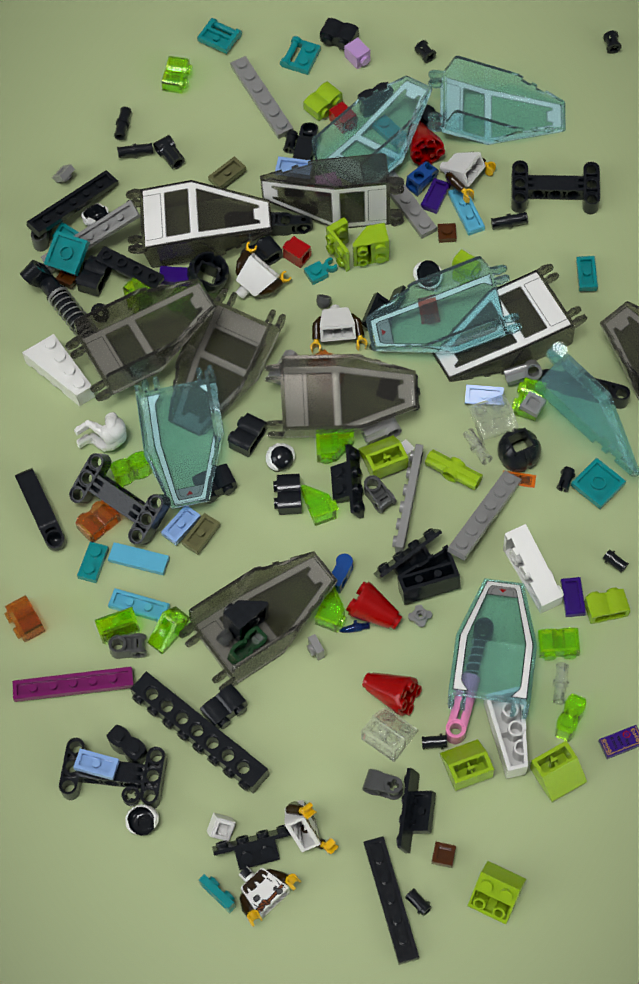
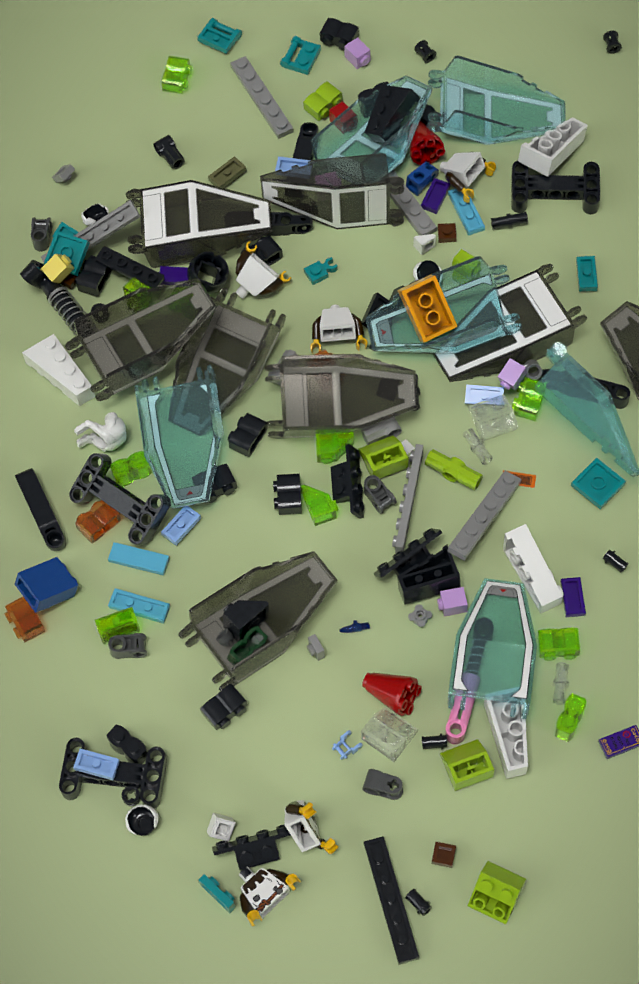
(46, 584): none -> blue brick
(58, 268): none -> light yellow brick
(72, 203): black plate -> none
(72, 684): magenta plate -> none
(93, 562): teal plate -> none
(122, 123): black pin -> none
(135, 150): black pin -> none
(149, 685): black brick -> none
(168, 629): clear neon green slope -> none
(201, 533): olive plate -> none
(280, 456): black hair -> none
(291, 138): black pin -> none
(296, 251): red brick -> none
(323, 301): dark grey hinge -> none
(331, 612): clear neon green slope -> none
(336, 746): none -> light blue piece
(337, 238): lime bracket -> none
(342, 570): blue leg -> none
(371, 246): lime slope -> none
(373, 607): red cone -> none
(389, 111): none -> black wedge
(416, 811): black bracket -> none
(424, 243): none -> white slope
(427, 308): none -> light orange brick
(452, 601): none -> lavender brick
(512, 374): none -> lavender brick
(523, 459): black piece -> none
(532, 404): light grey plate -> none
(552, 148): none -> white wedge
(558, 771): lime slope -> none
(566, 478): black pin -> none
(606, 605): lime brick -> none

